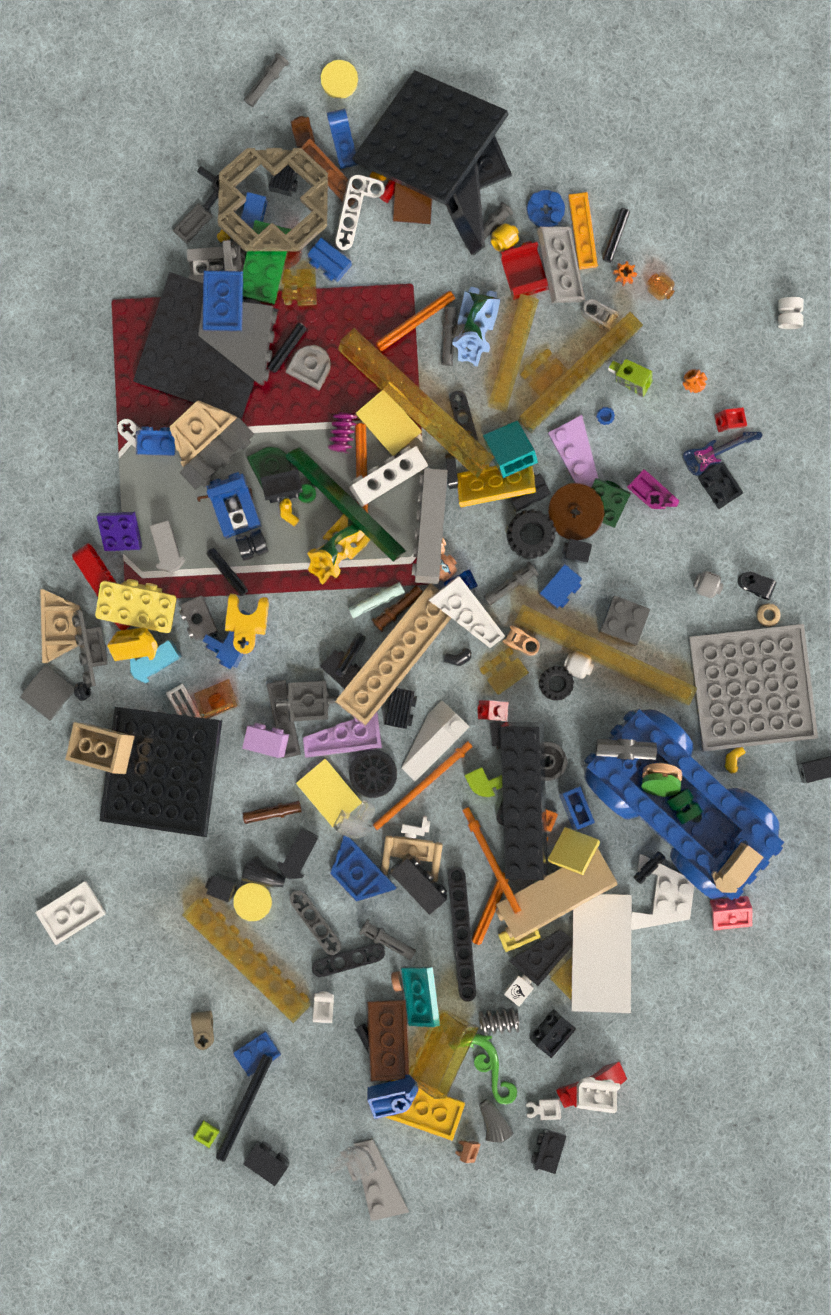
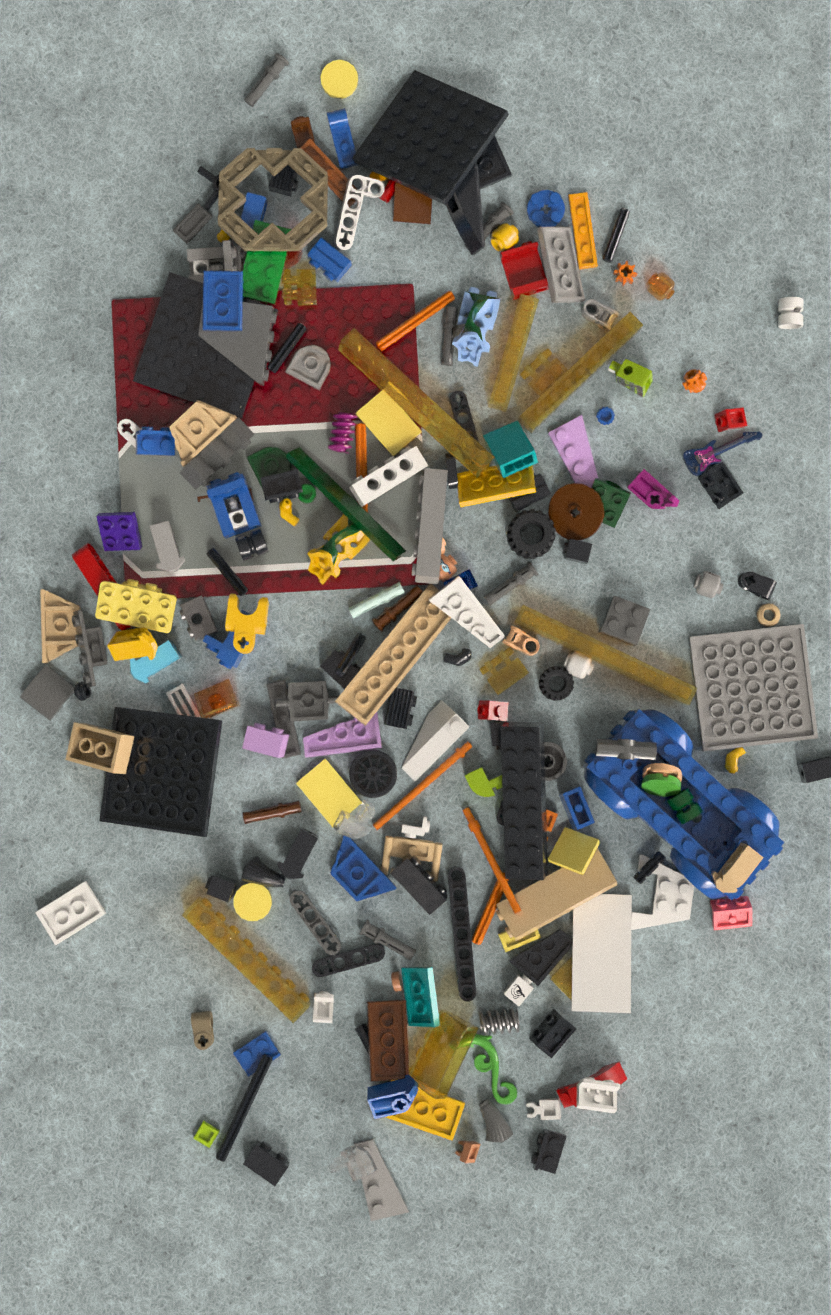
(560, 587): blue brick -> none

